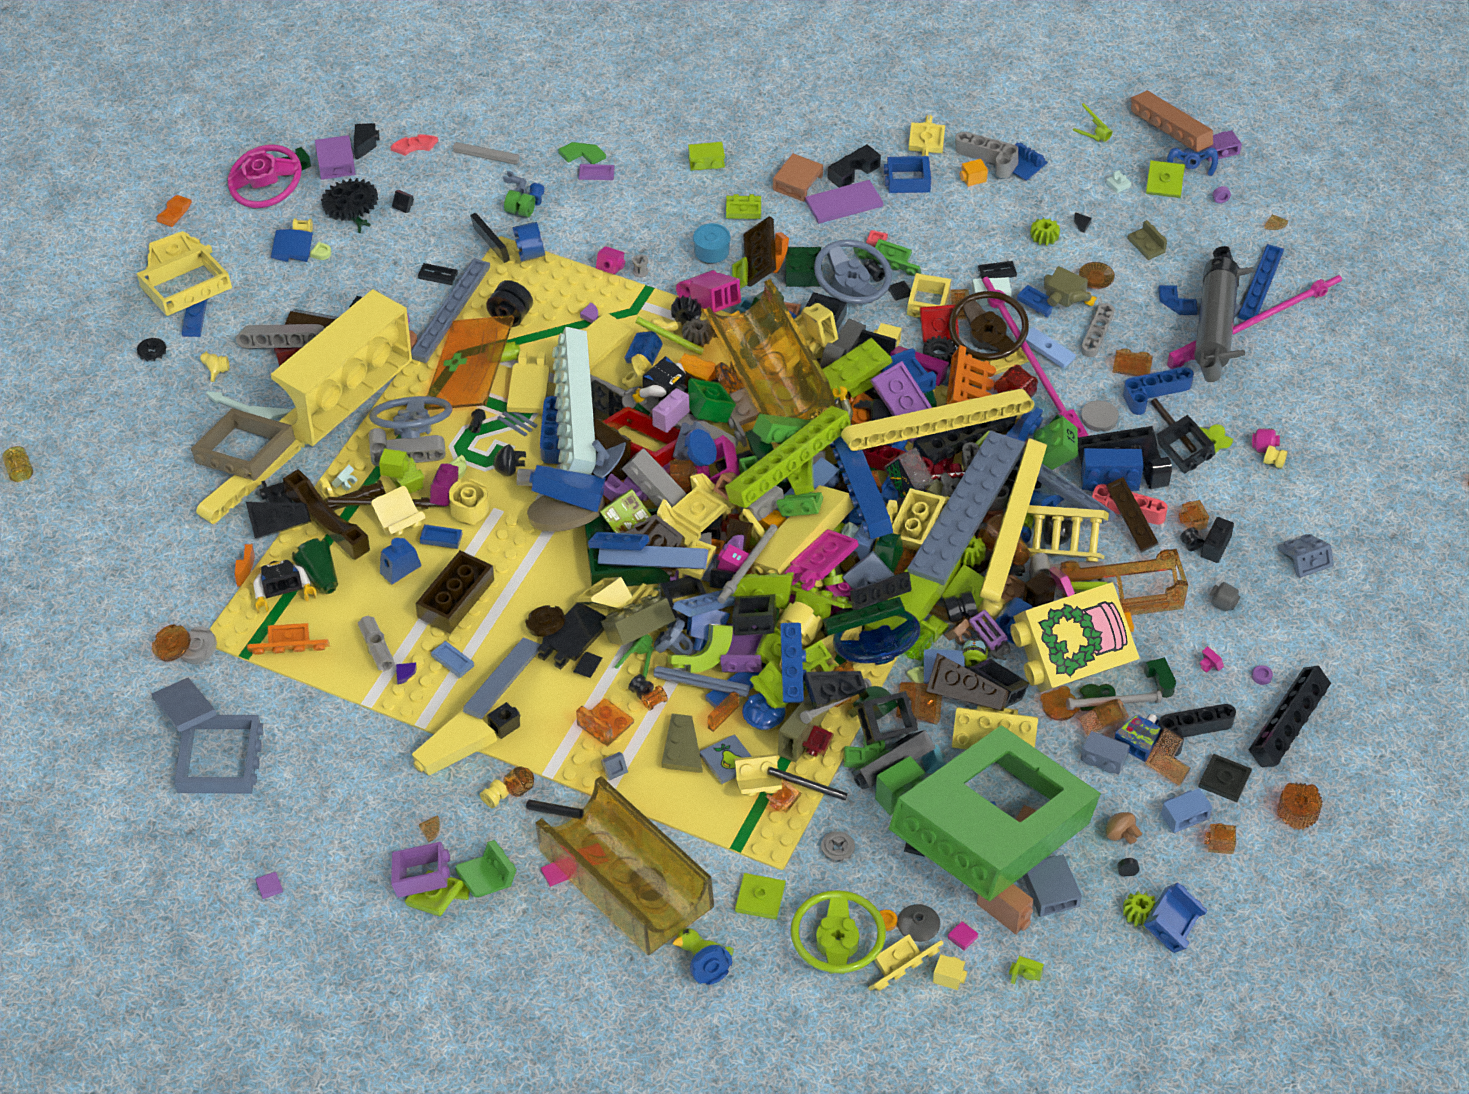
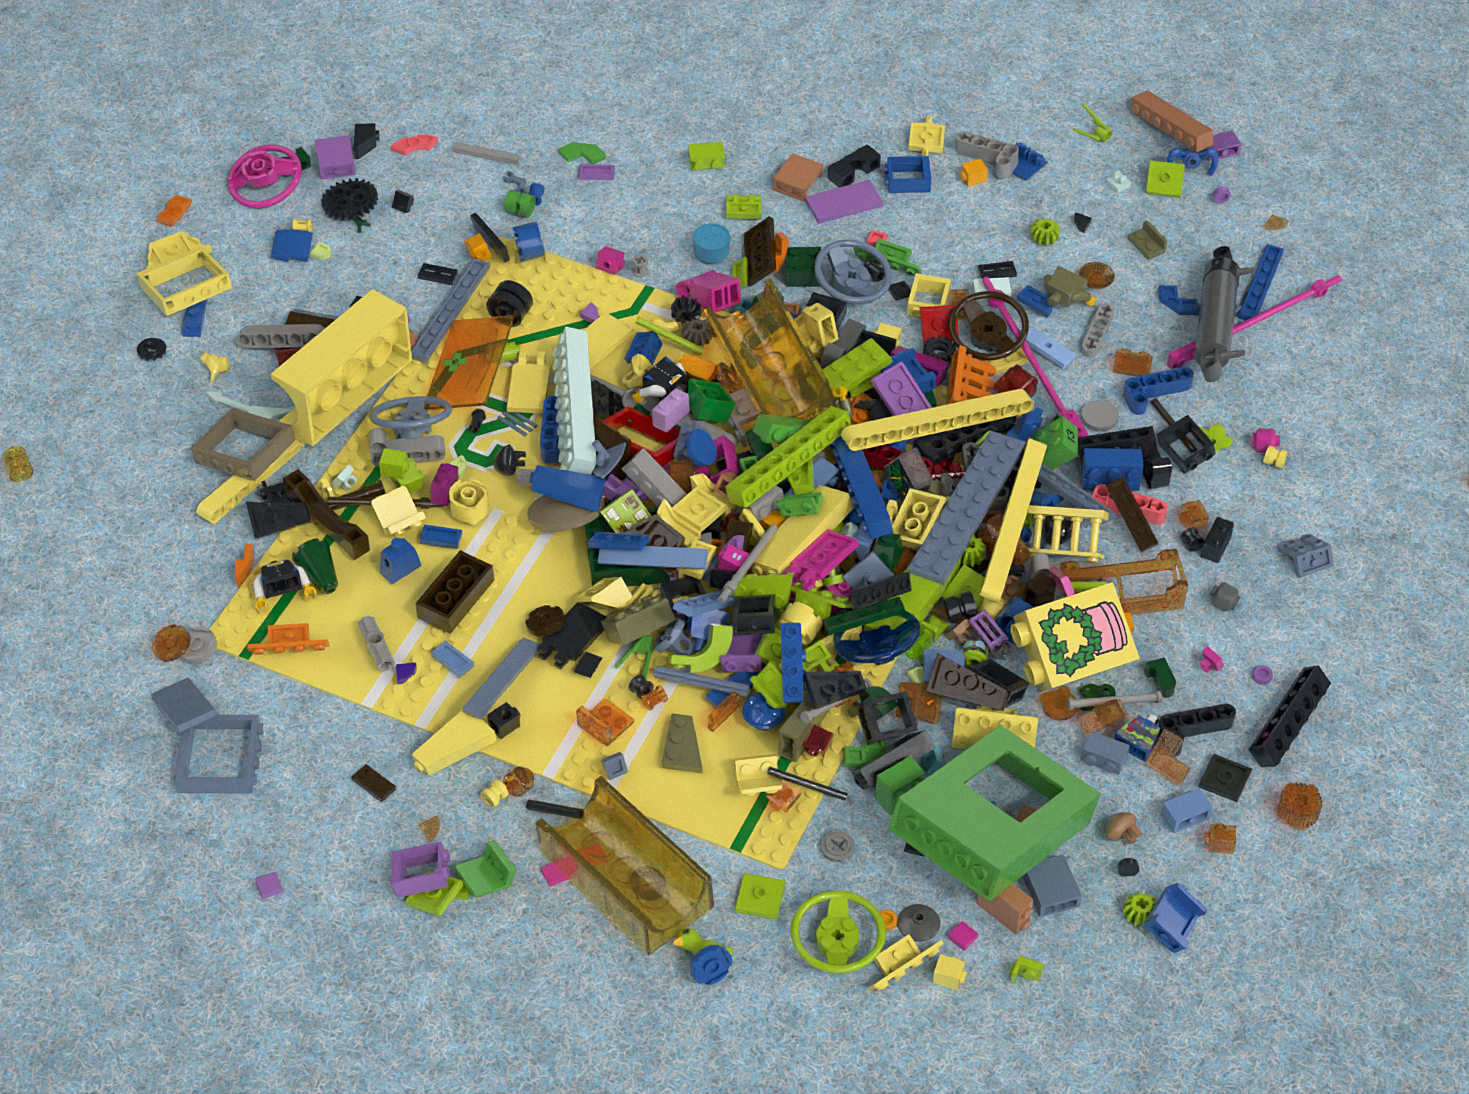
(373, 783): none -> dark brown tile
(477, 247): none -> light orange window
(721, 758): sand blue tile -> none

